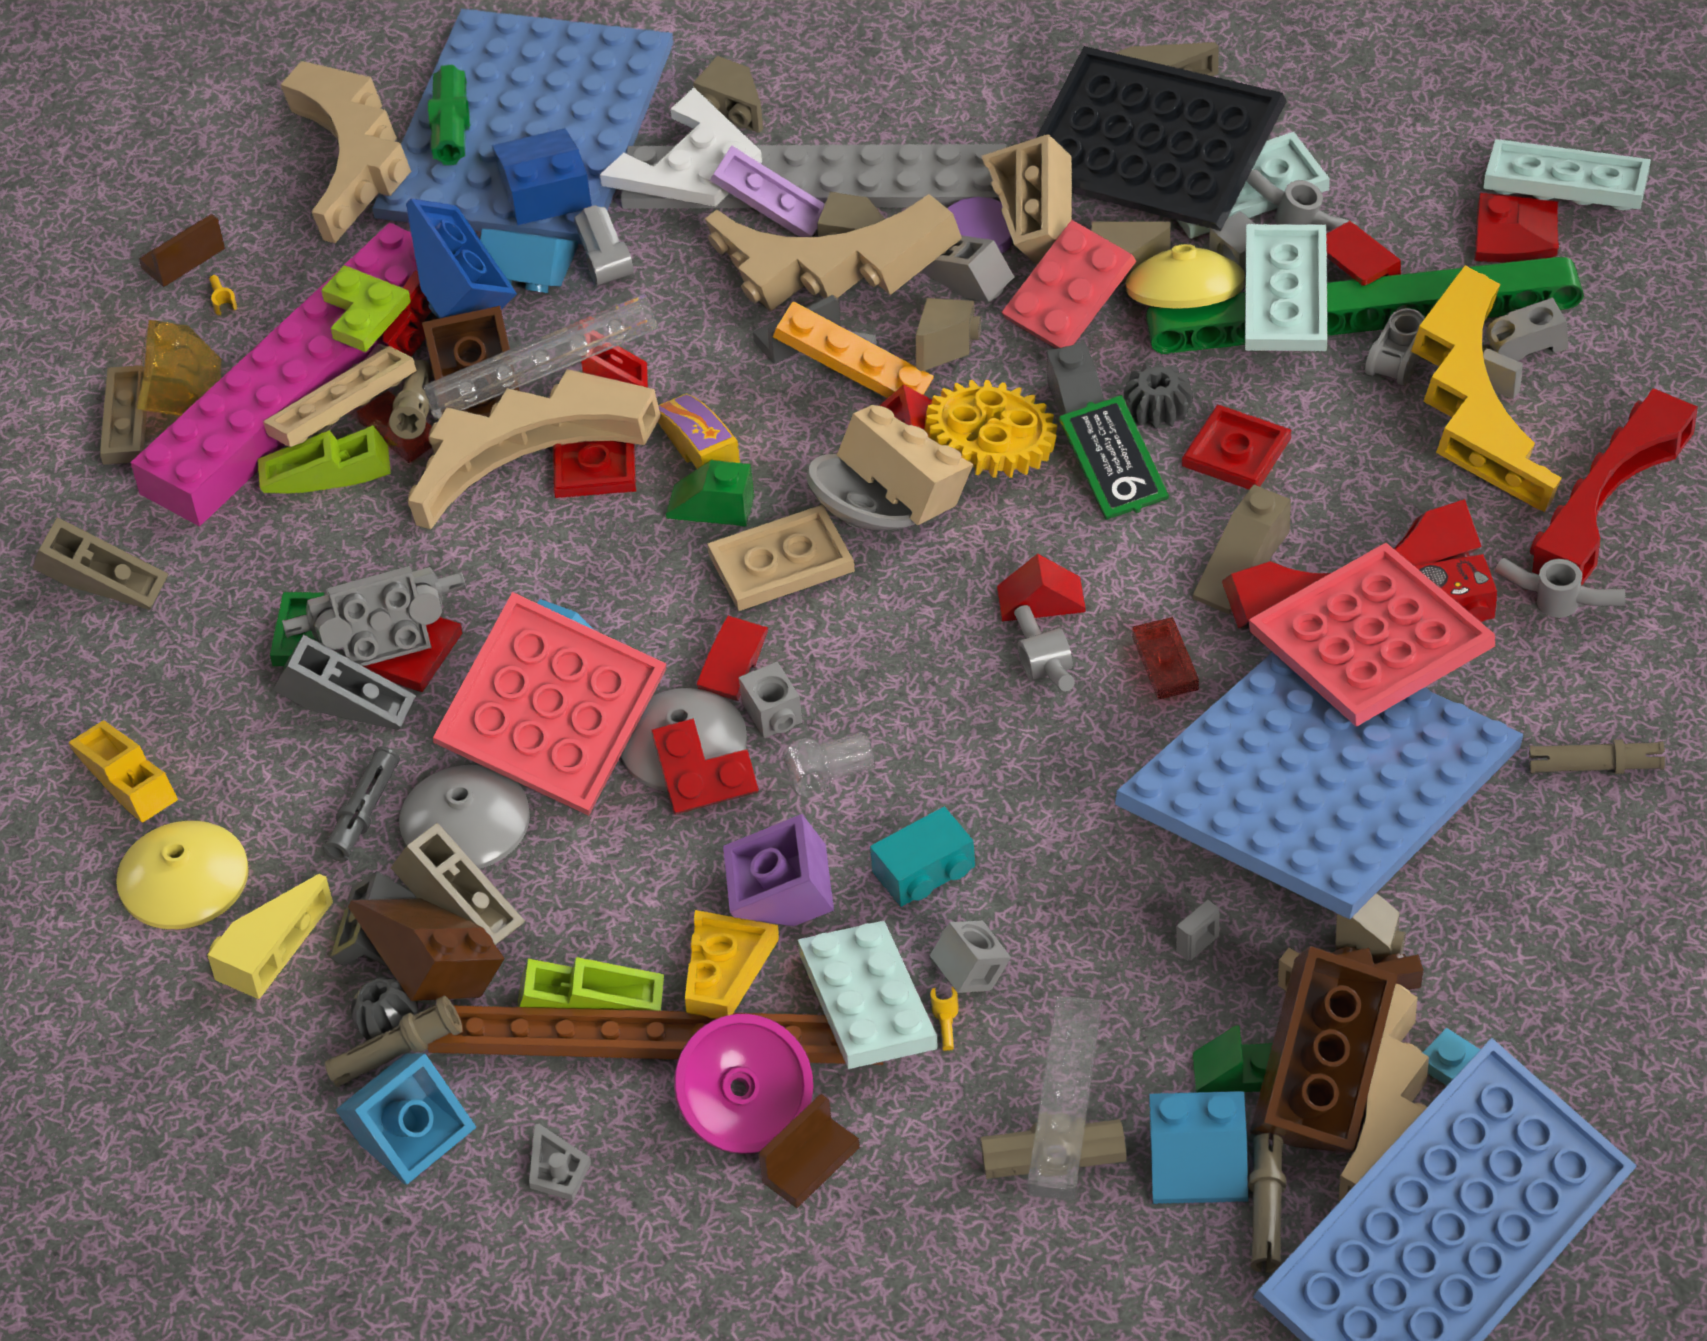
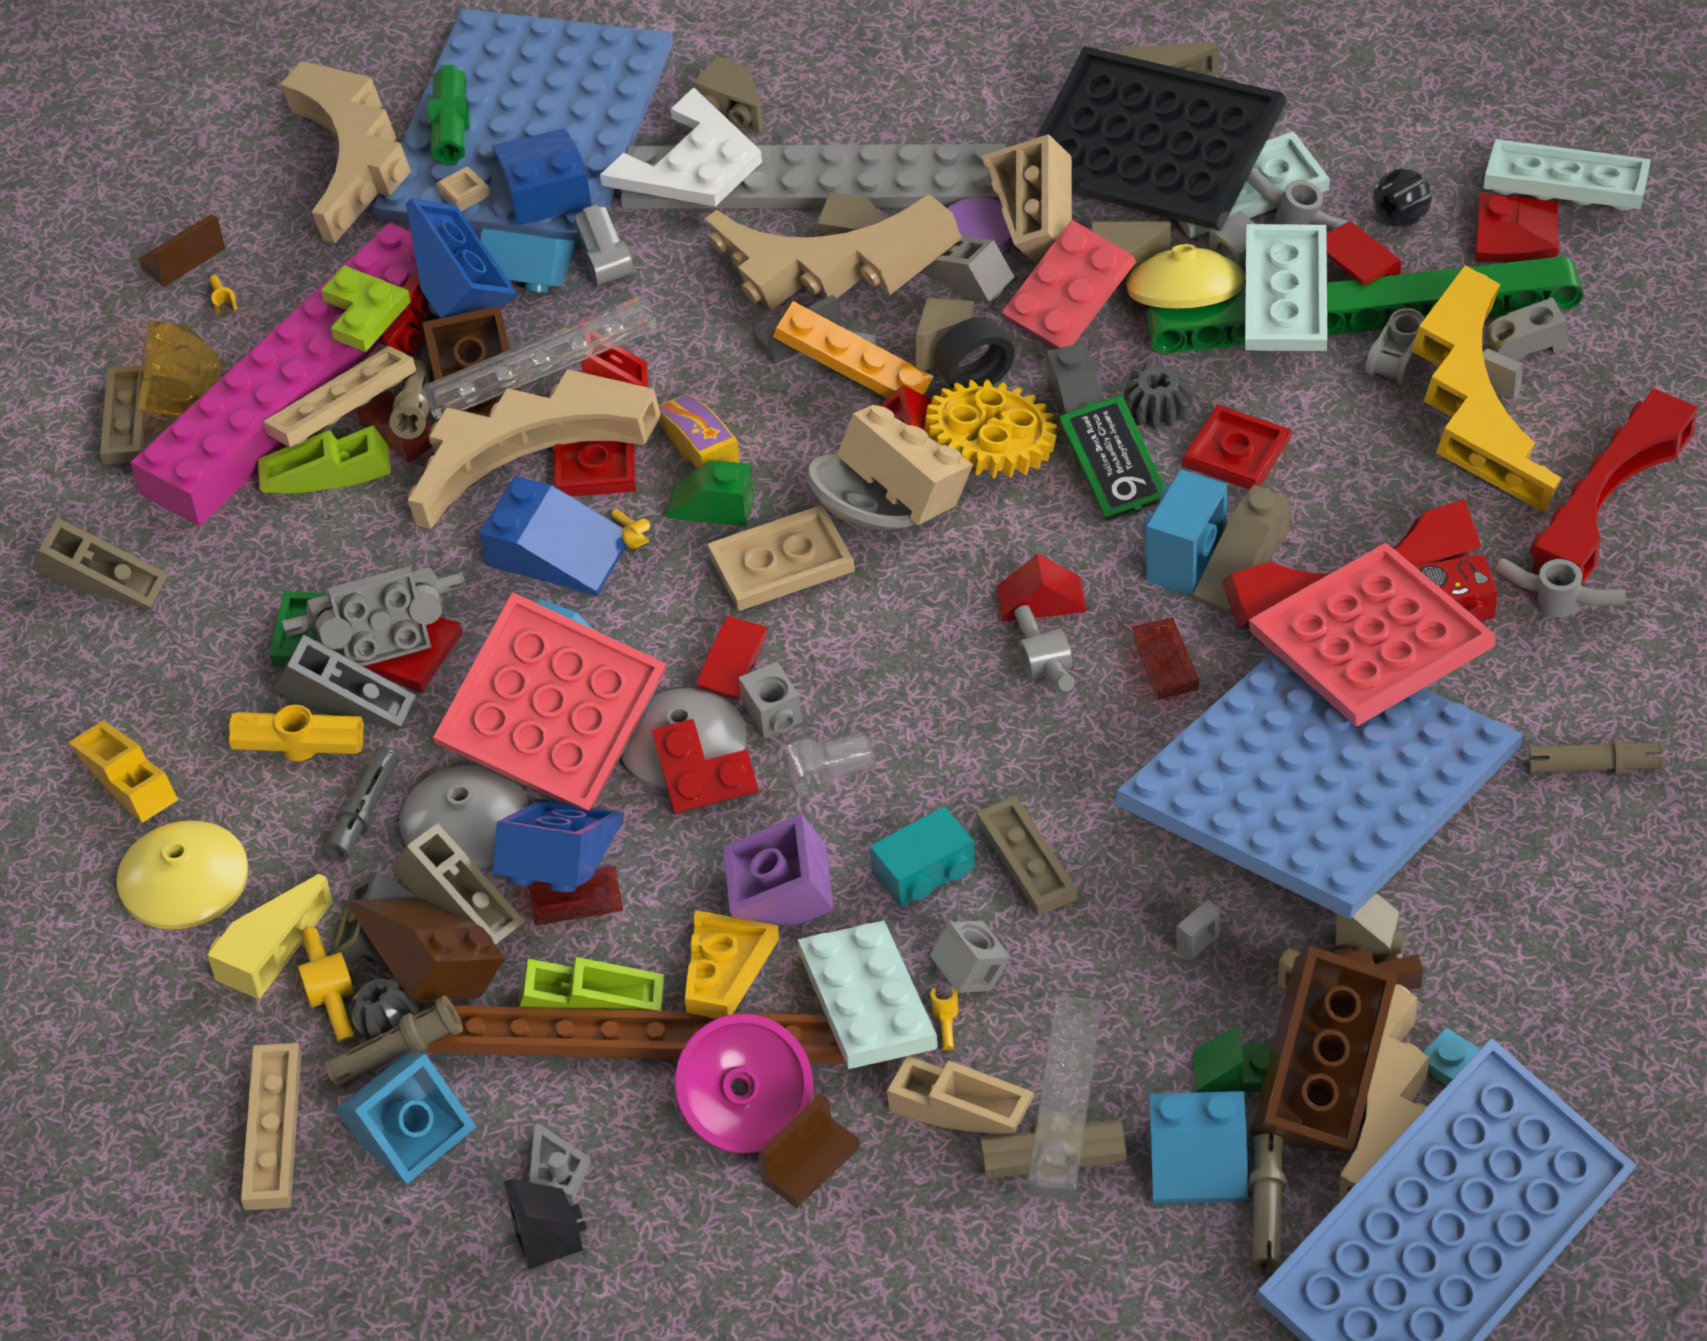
(271, 1126): none -> tan plate
(296, 732): none -> yellow piece
(326, 983): none -> yellow piece
(463, 189): none -> tan tile
(544, 1221): none -> black slope
(550, 537): none -> slope
(553, 844): none -> blue slope
(592, 898): none -> clear red plate
(632, 530): none -> yellow hand
(768, 193): lavender plate -> none
(957, 1098): none -> tan slope
(965, 338): none -> black tyre
(1027, 856): none -> dark tan plate
(1184, 531): none -> dark azure brick
(1402, 197): none -> black piece

